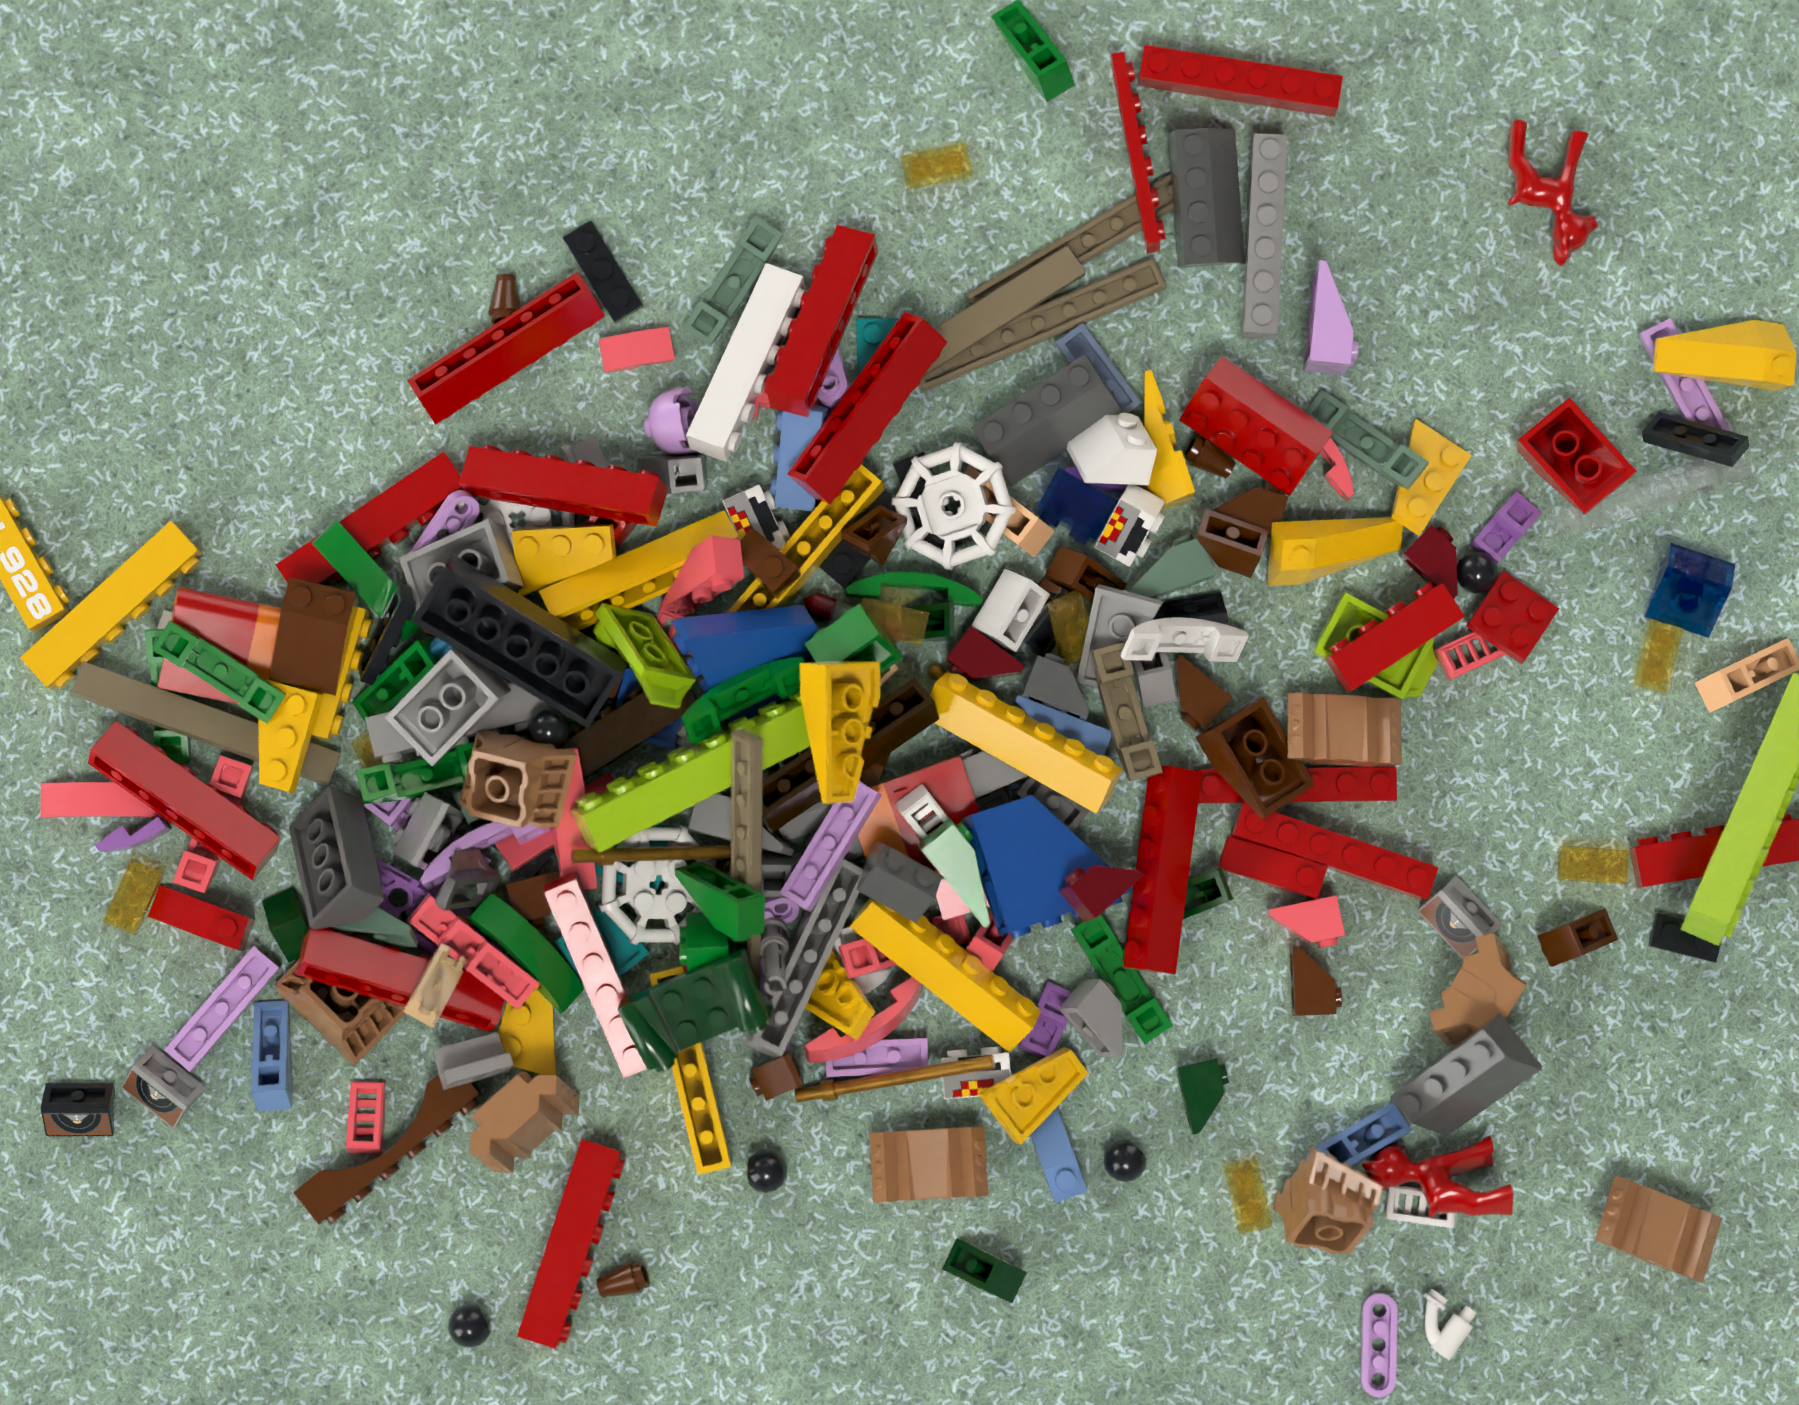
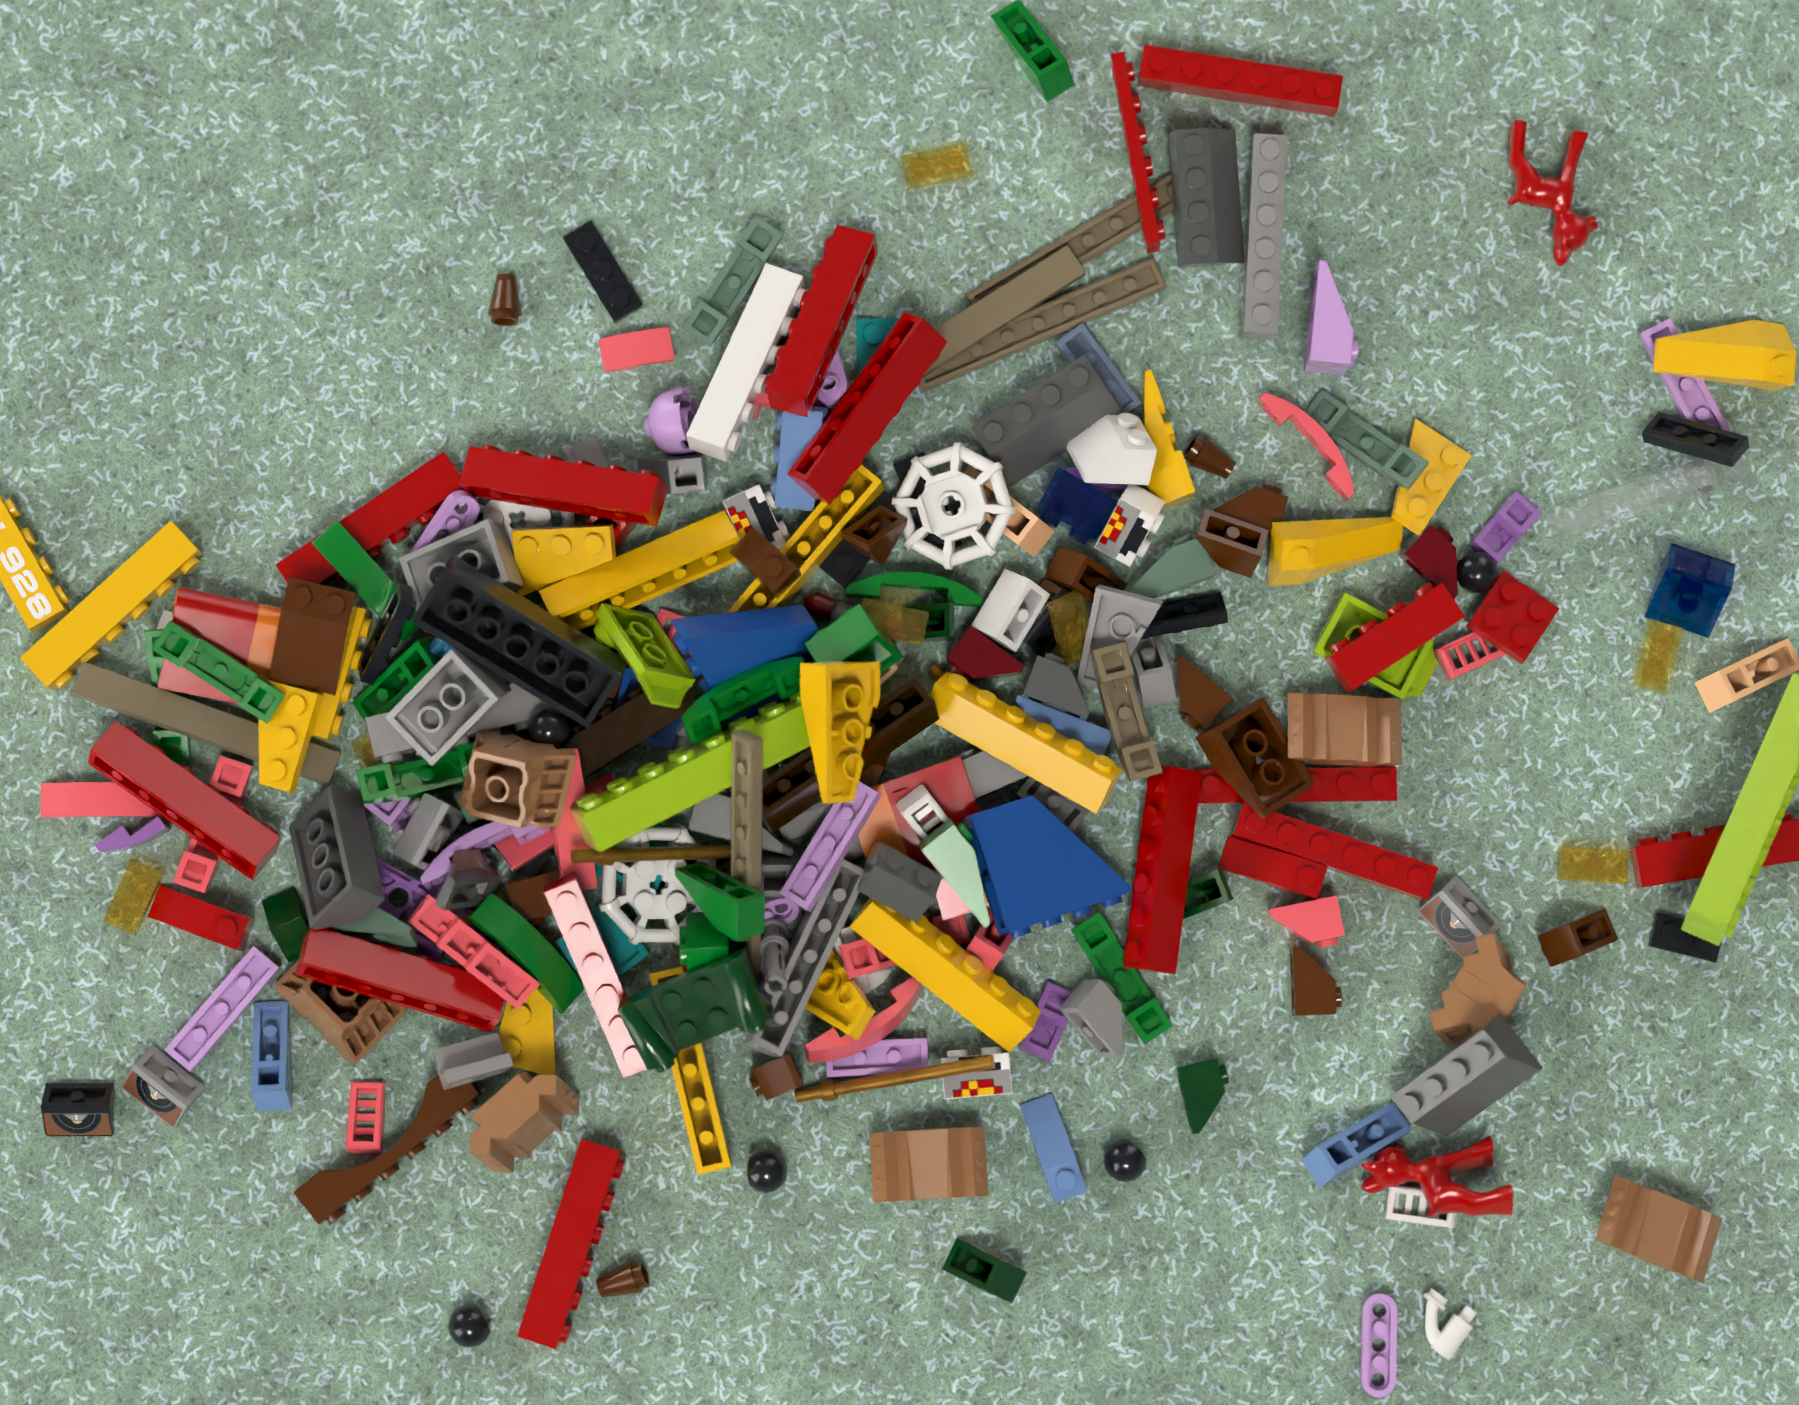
(435, 987): tan hinge -> none
(506, 348): red brick -> none
(707, 572): coral slope -> none
(1033, 1093): yellow wing -> none
(1096, 888): dark red slope -> none
(1185, 635): white slope -> none
(1247, 1196): clear yellow plate -> none
(1255, 425): red brick -> none
(1327, 1204): medium nougat slope -> none
(1574, 457): red slope -> none

